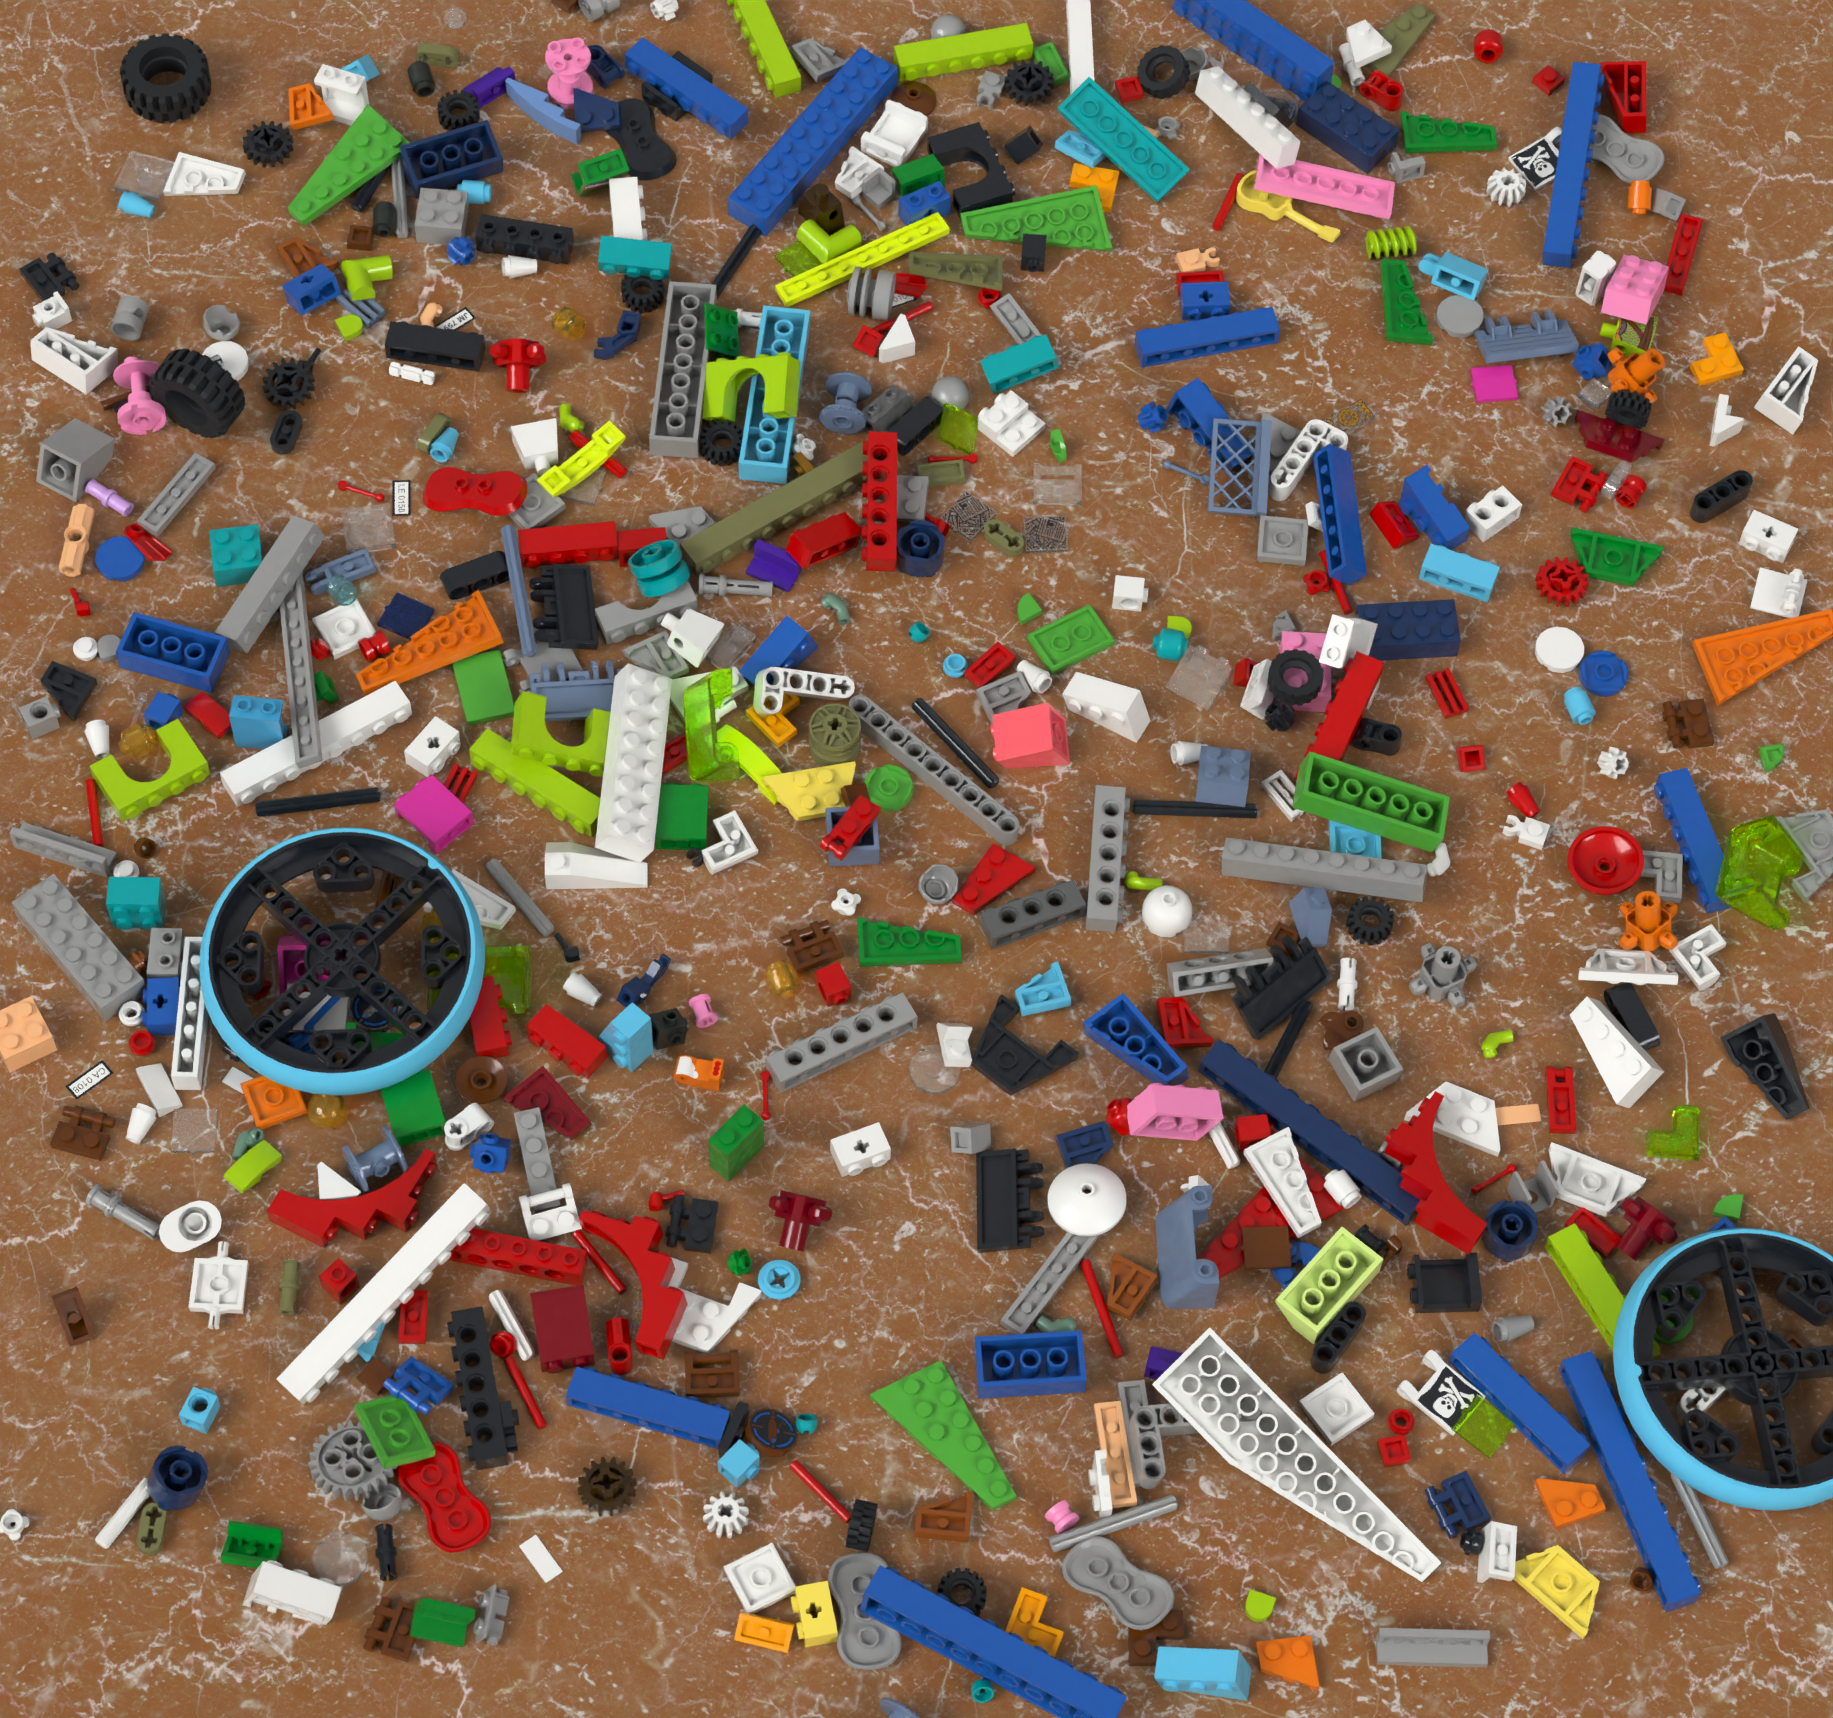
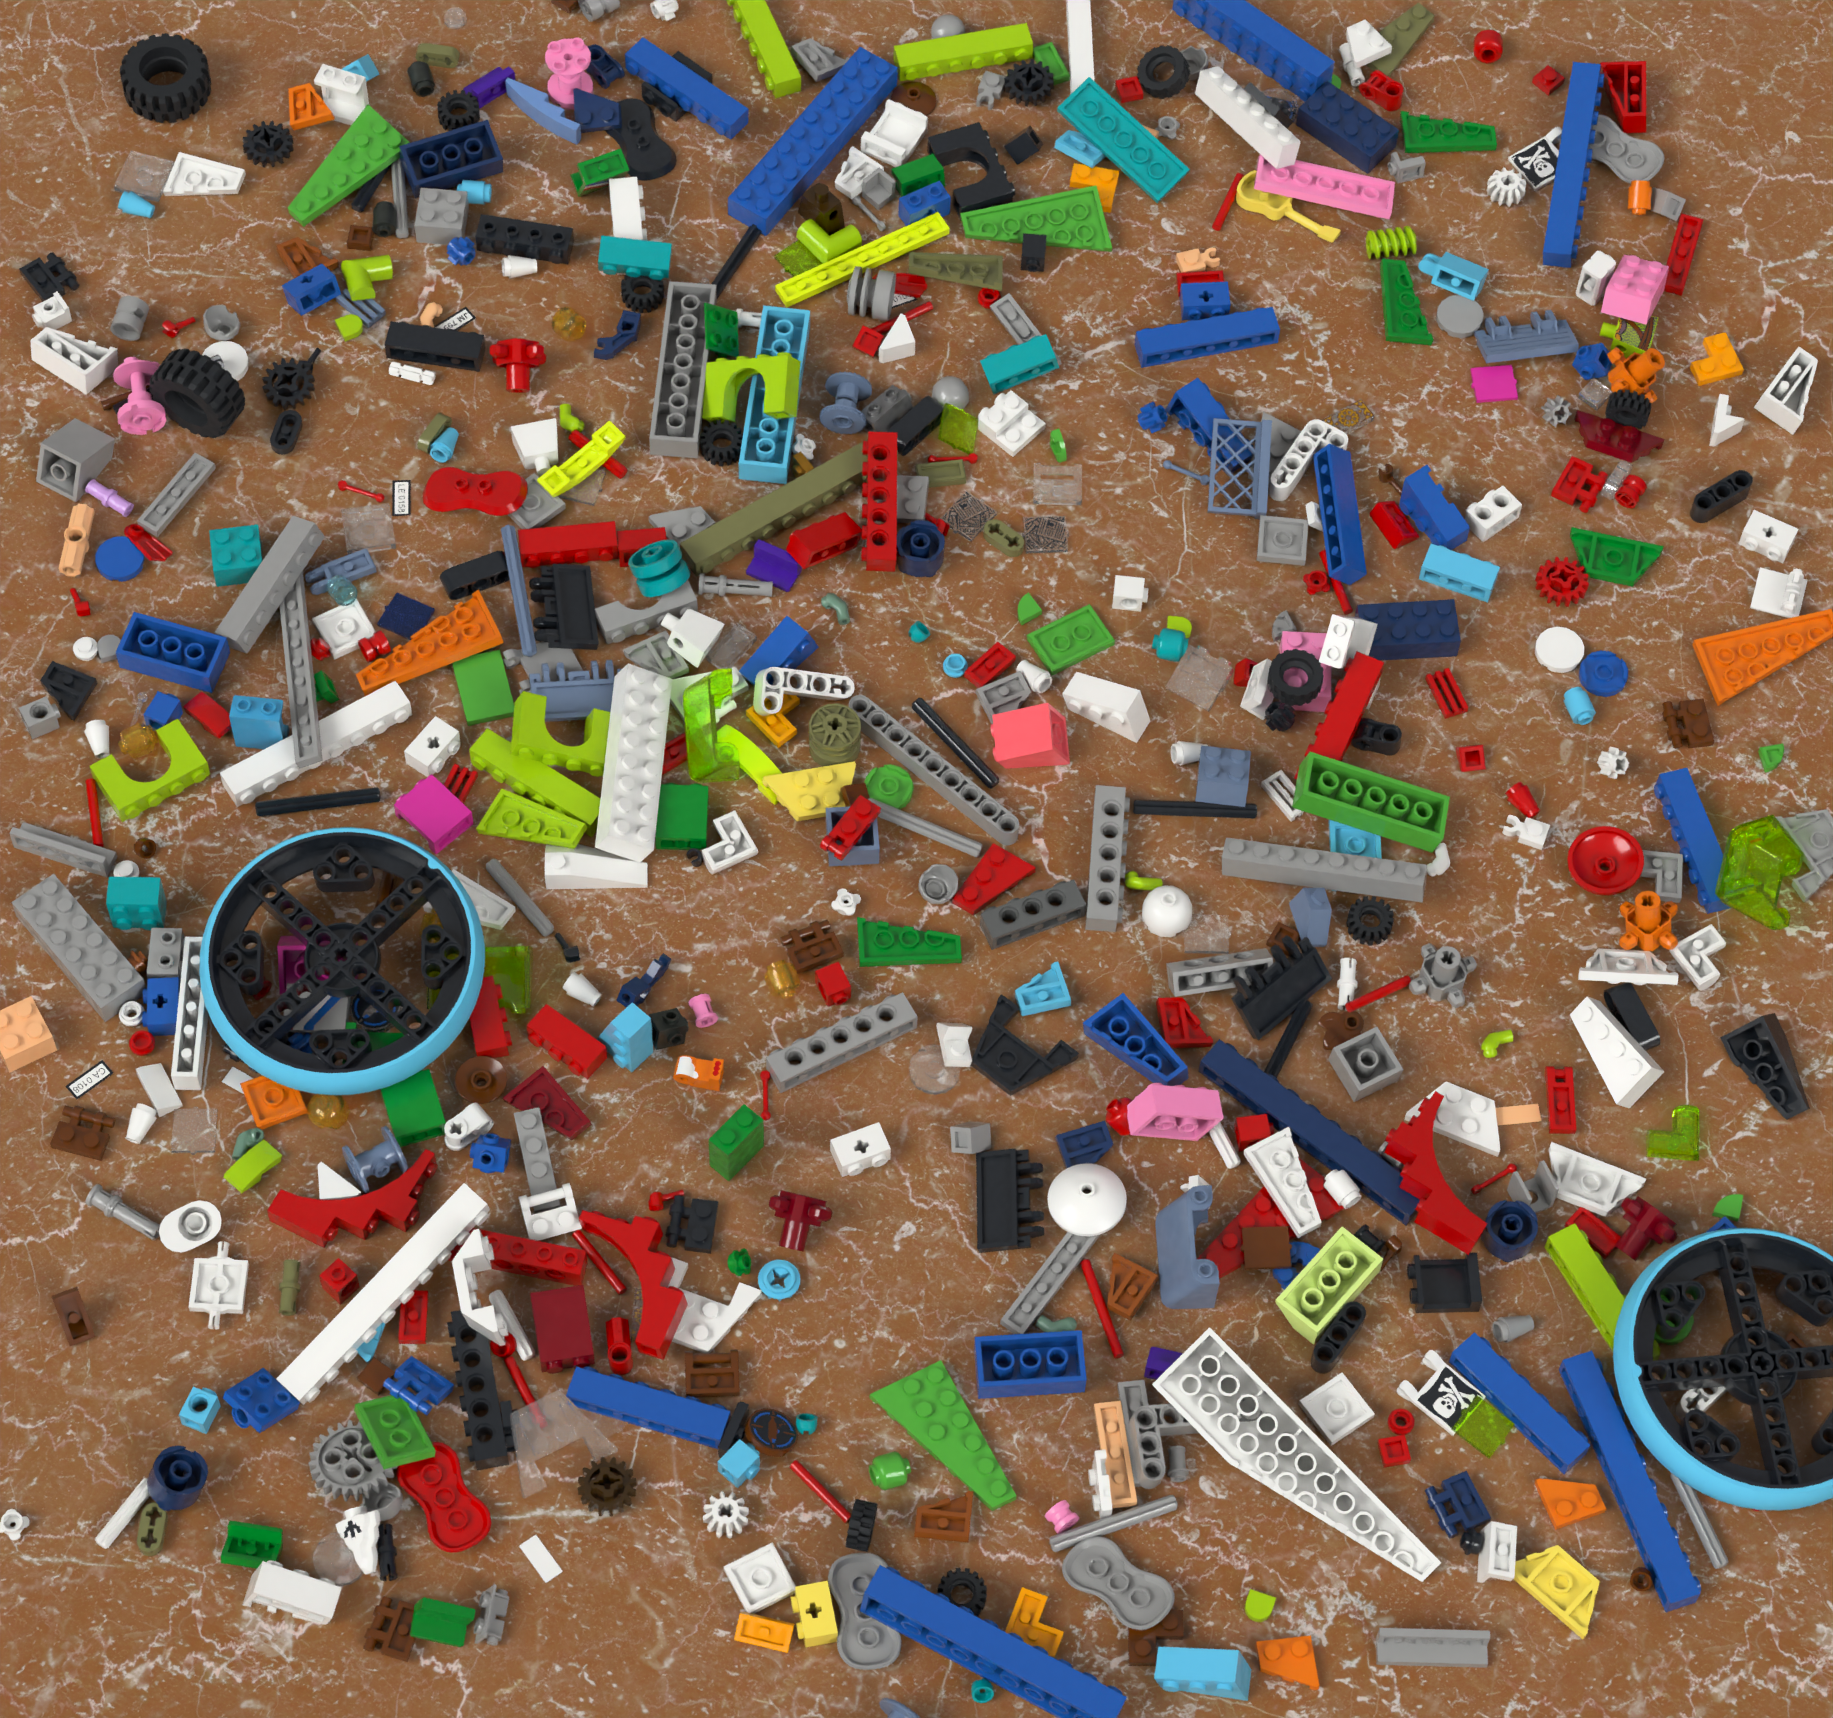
(172, 329): none -> red hand
(260, 1401): none -> blue plate
(361, 1535): none -> white rock
(473, 1258): none -> white slope
(528, 821): none -> lime wing
(547, 1428): none -> clear wing
(889, 1470): none -> bright green head
(928, 829): none -> light grey axle
(1177, 1462): none -> light grey pin
(1378, 994): none -> red bar
(1387, 477): none -> reddish brown hand

